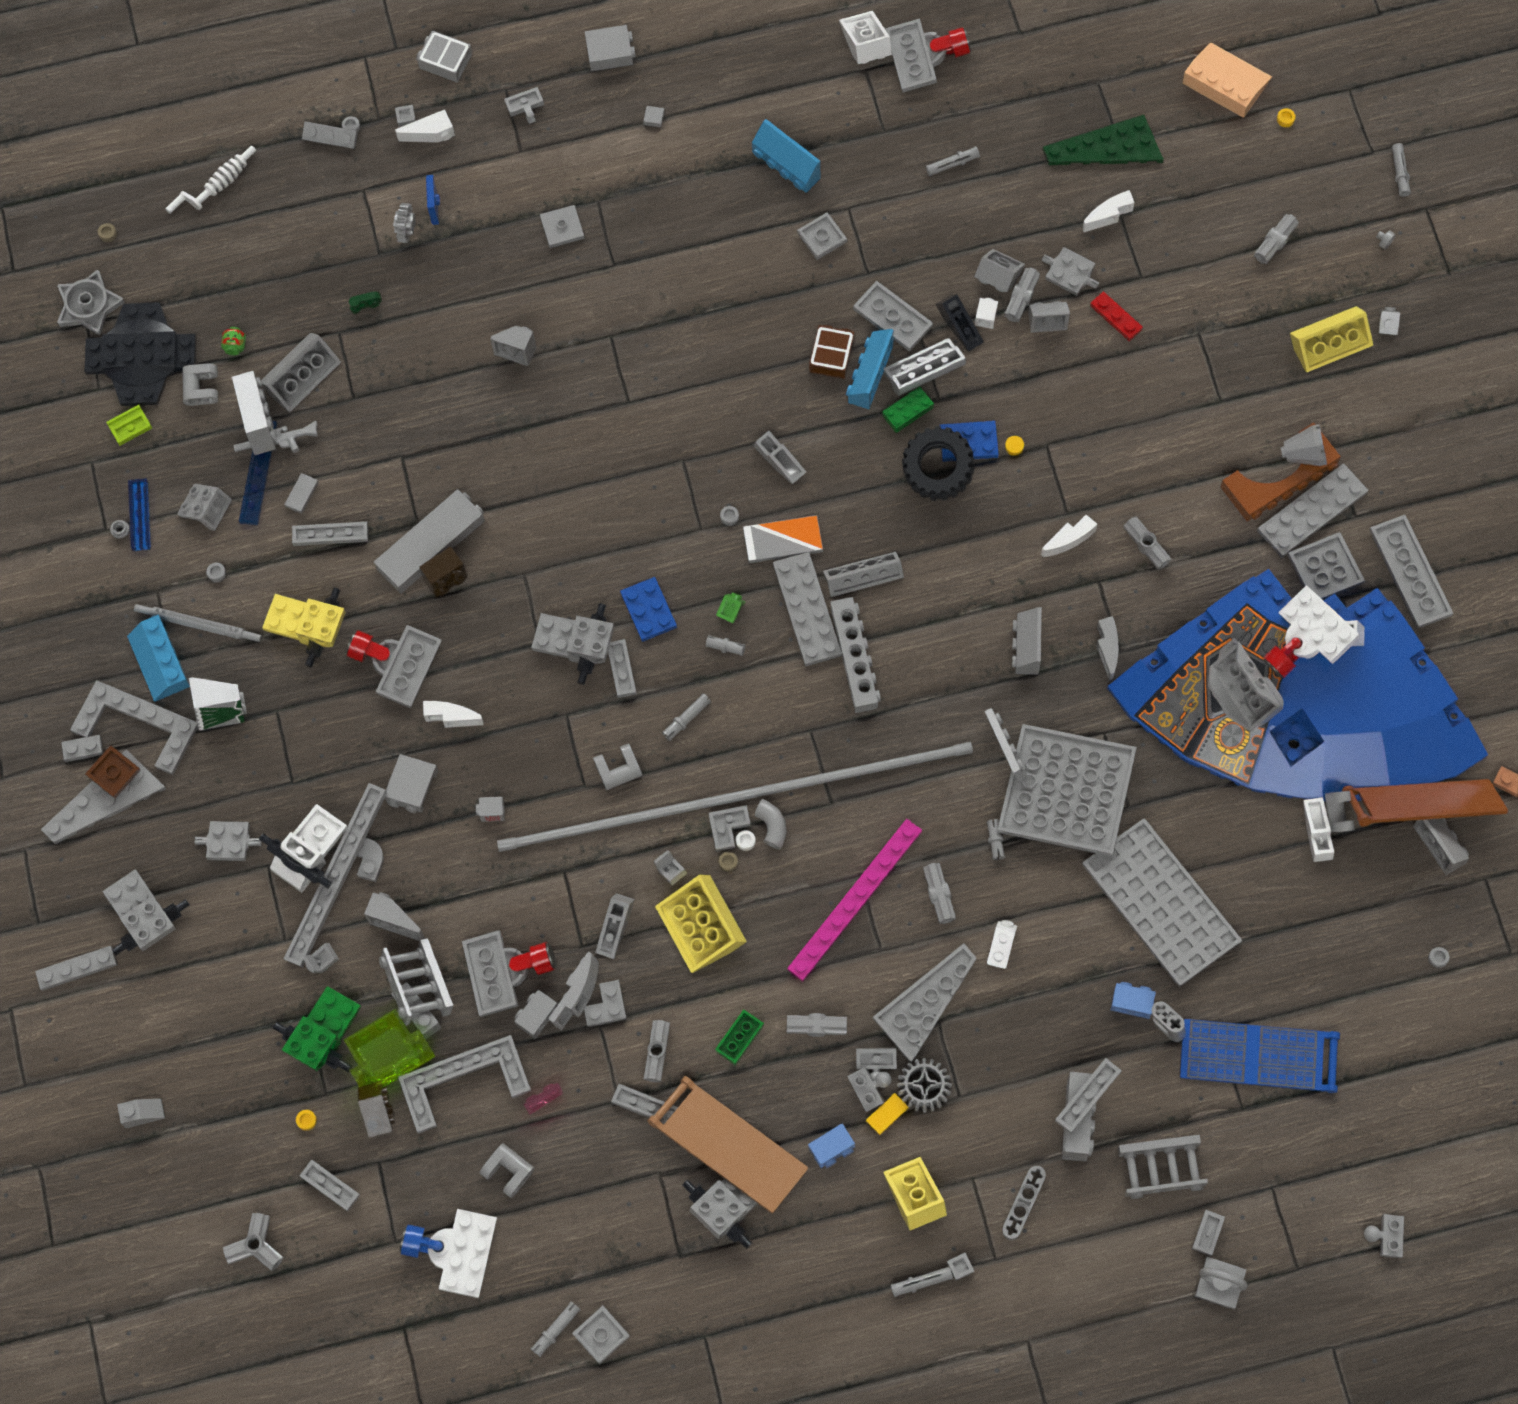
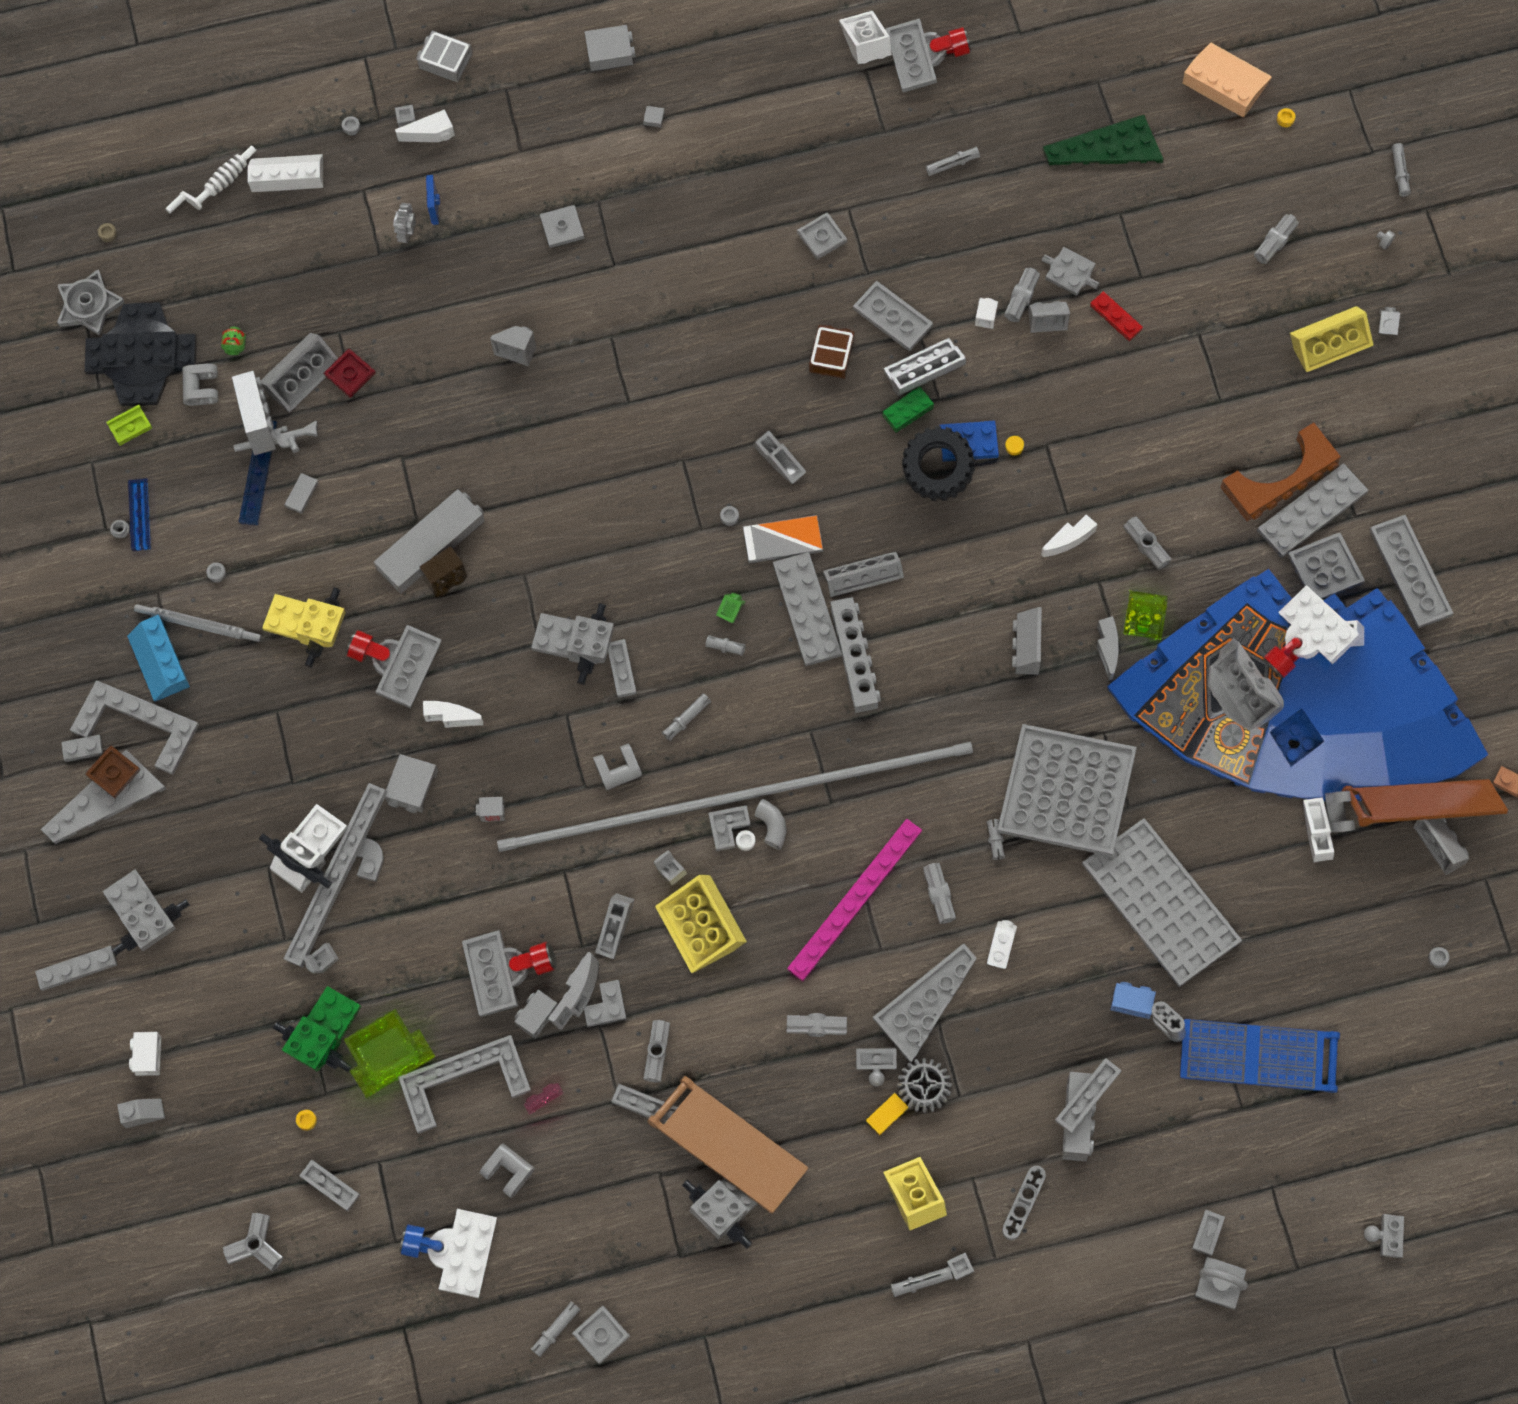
(146, 1053): none -> white brick
(206, 505): light grey bracket -> none
(216, 703): slope -> none
(227, 841): light grey plate -> none
(285, 173): none -> white slope
(329, 135): light grey plate -> none
(329, 533): light grey plate -> none
(349, 373): none -> dark red plate
(365, 300): dark green plate -> none
(376, 1109): brick -> none
(389, 916): light grey slope -> none
(424, 1020): light grey slope -> none
(430, 968): light grey fence -> none
(524, 103): light grey plate -> none
(648, 609): blue plate -> none
(728, 861): dark tan tile -> none
(739, 1037): green piece -> none
(786, 156): dark azure slope -> none
(832, 1146): medium blue brick -> none
(867, 1089): light grey plate -> none
(871, 368): dark azure slope -> none
(959, 322): black slope -> none
(999, 270): light grey slope -> none
(1008, 749): light grey plate -> none
(1109, 211): white slope -> none
(1145, 615): none -> clear neon green slope
(1169, 1147): light grey fence -> none
(1305, 447): light grey cone -> none

